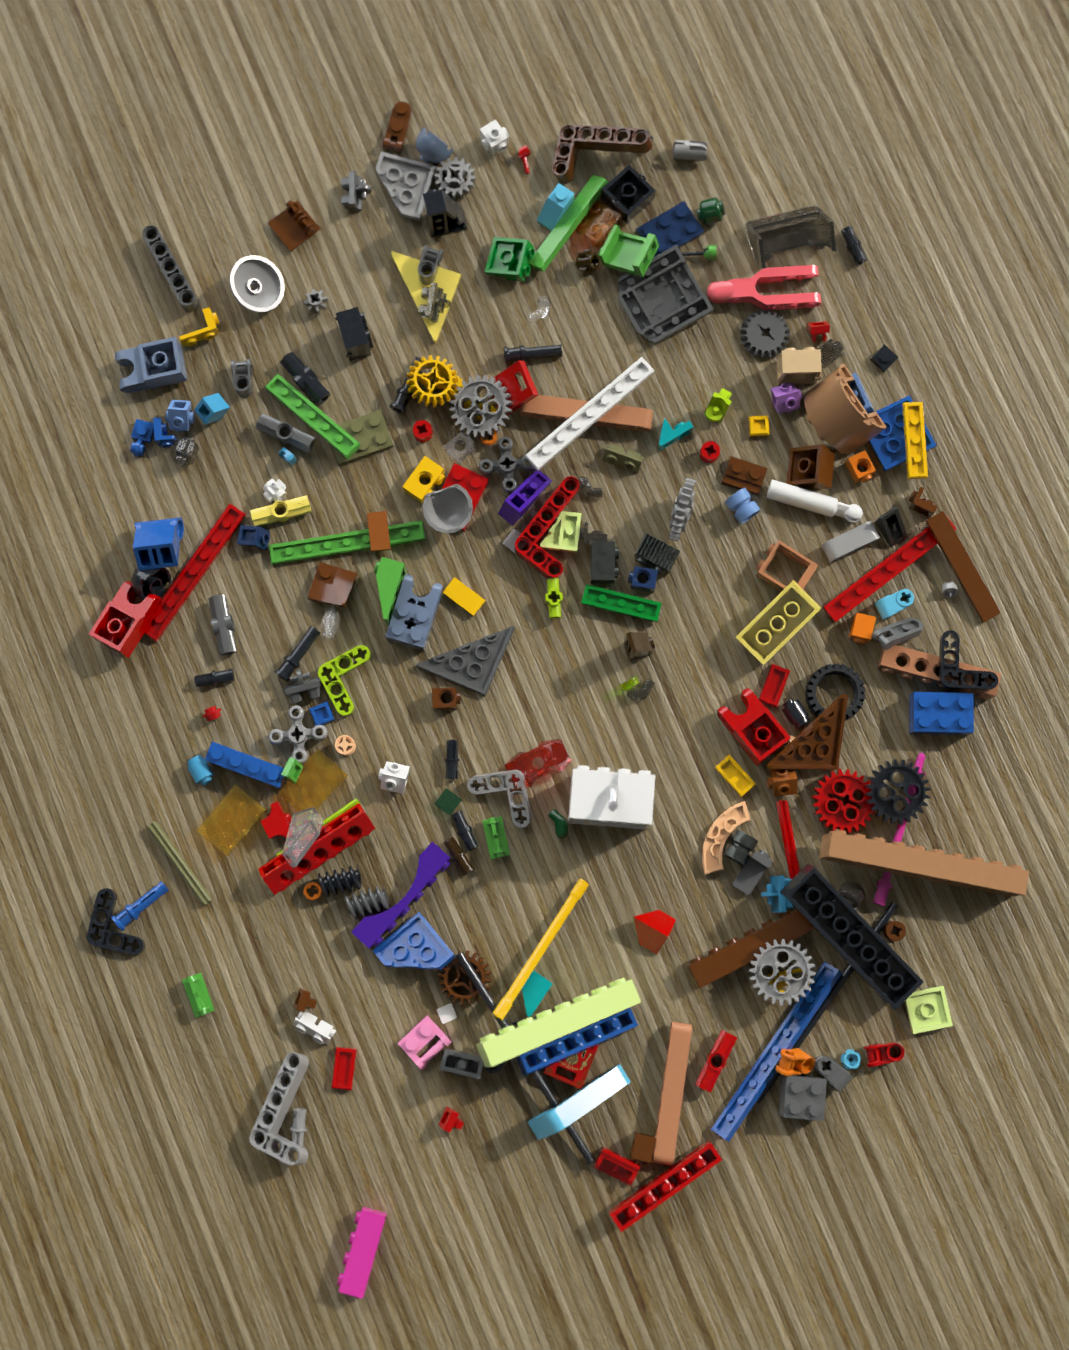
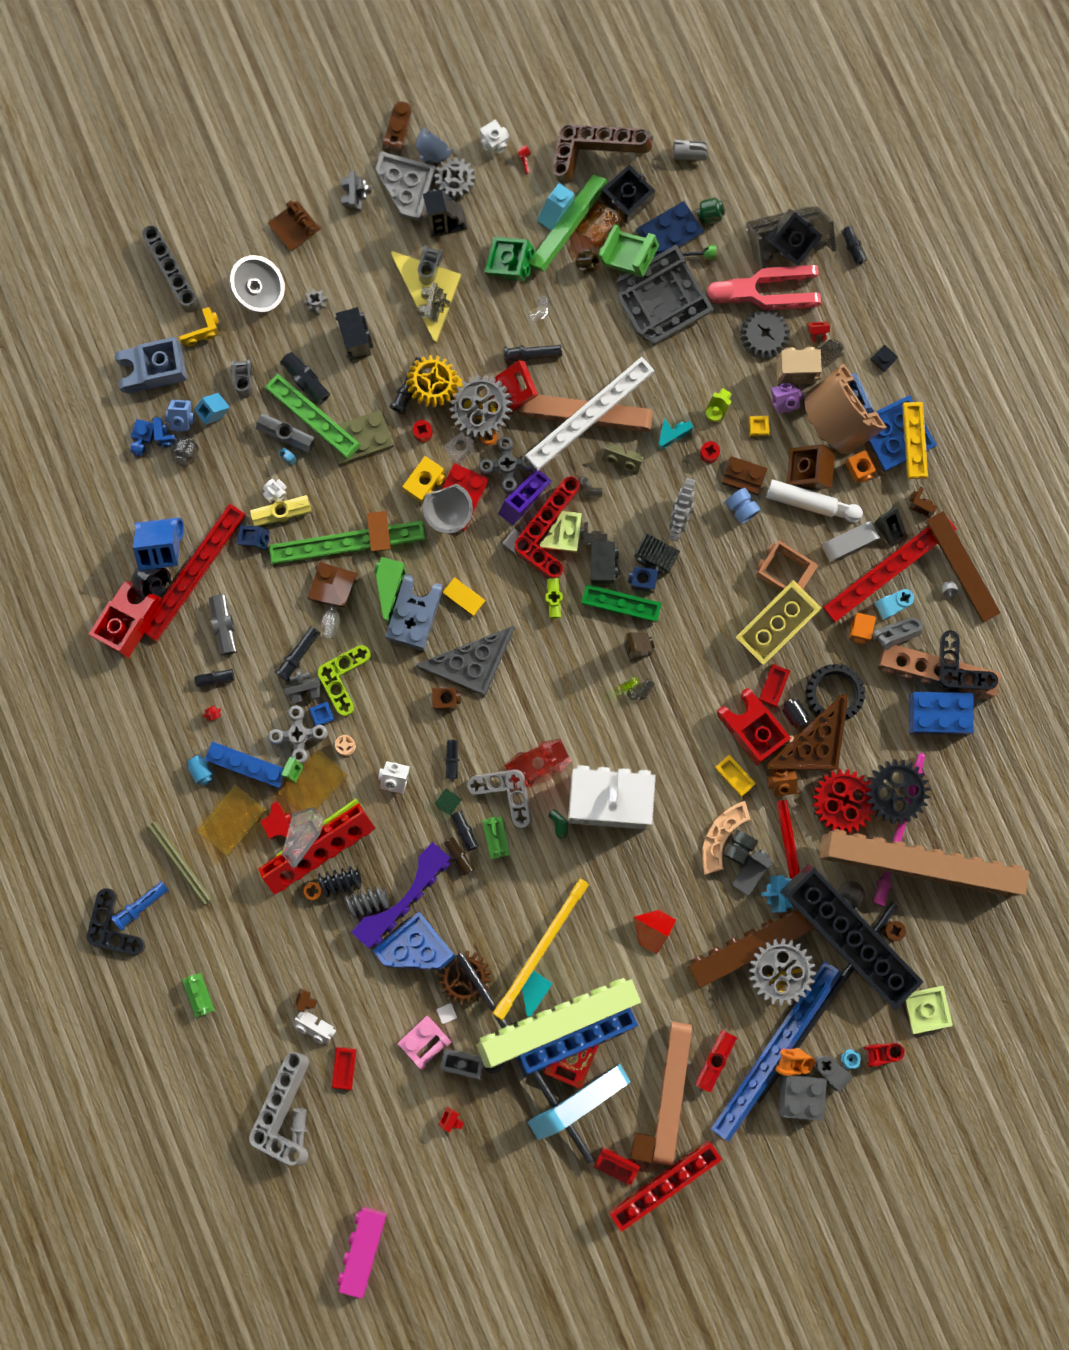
(793, 237): none -> black brick

